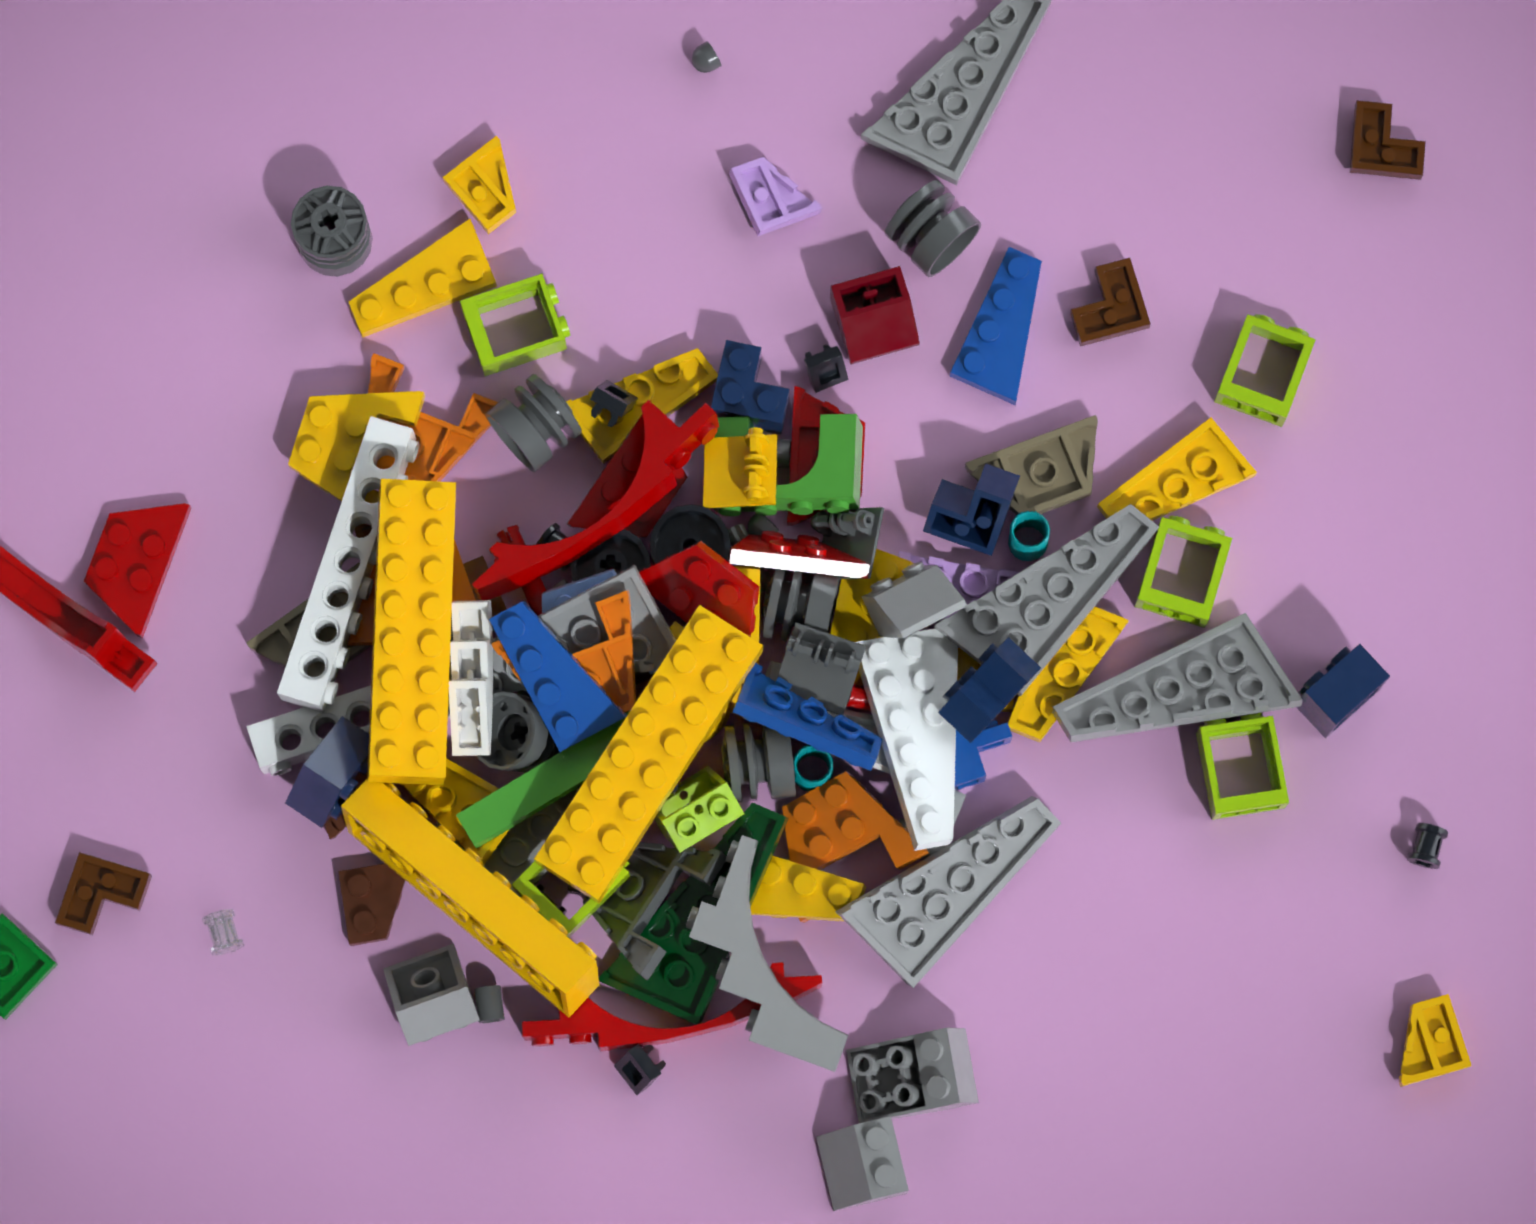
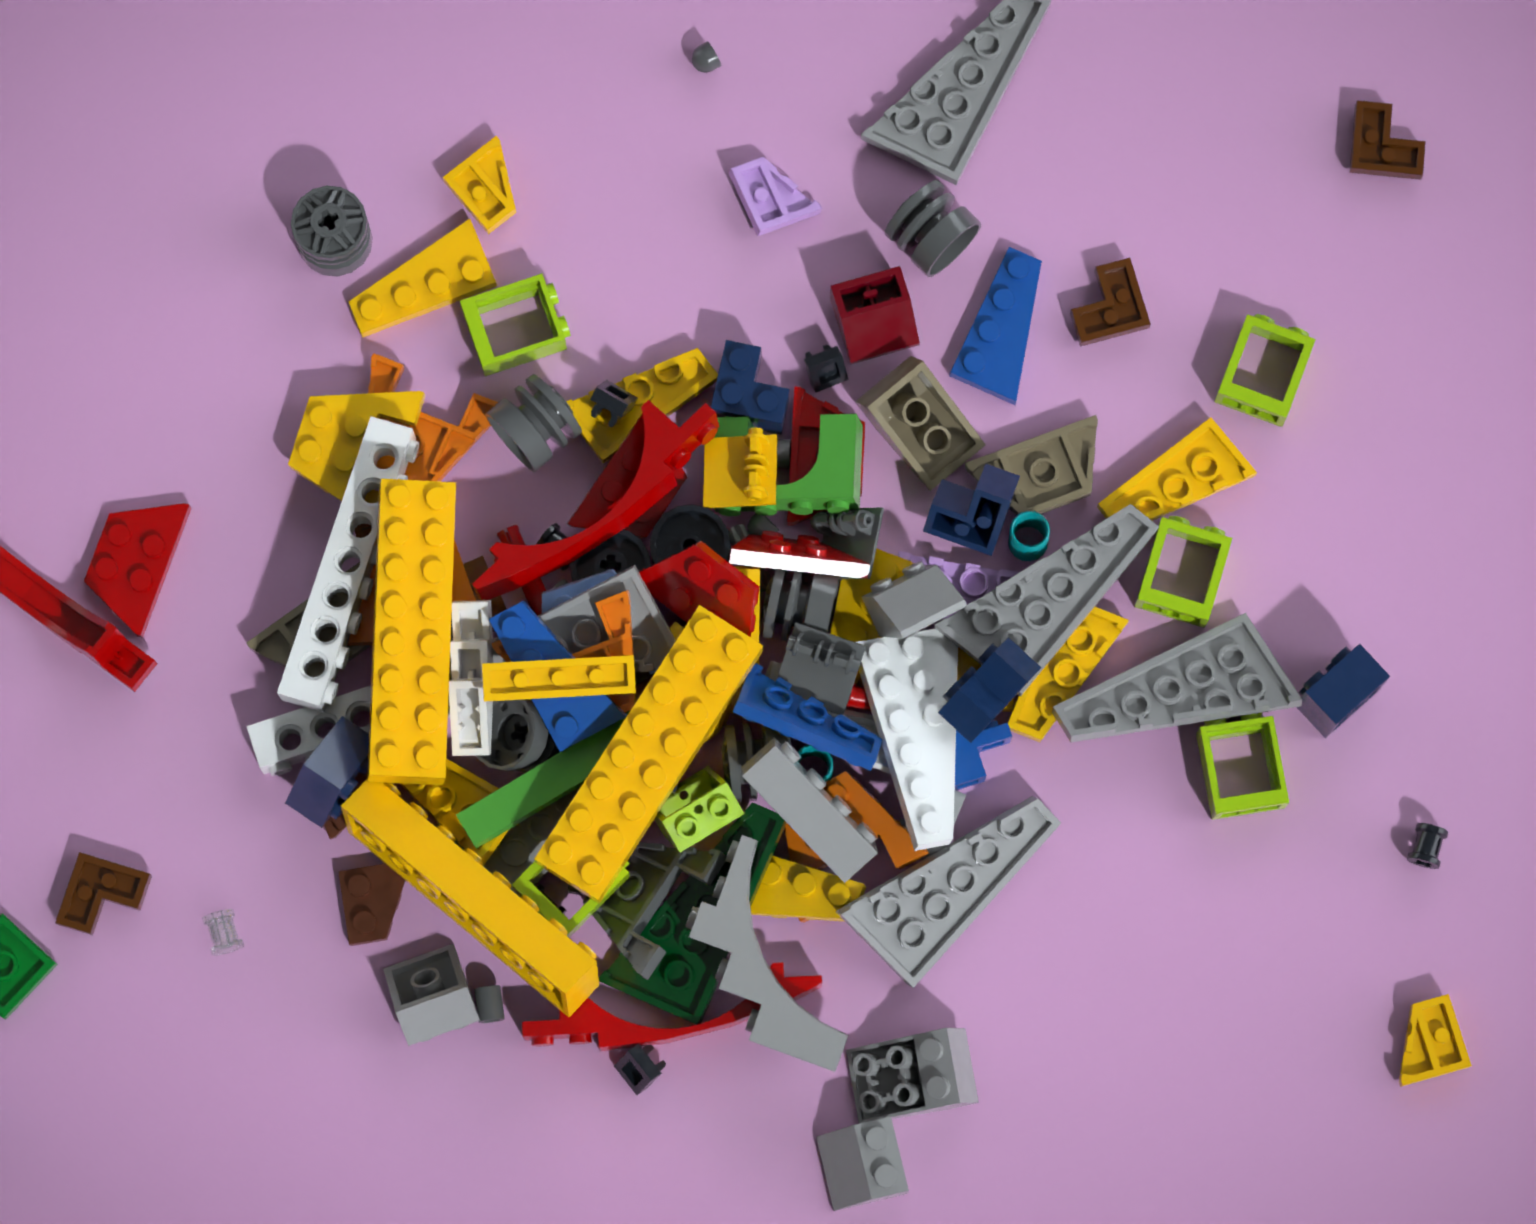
(558, 678): none -> yellow plate
(809, 809): none -> light grey brick
(920, 422): none -> dark tan slope

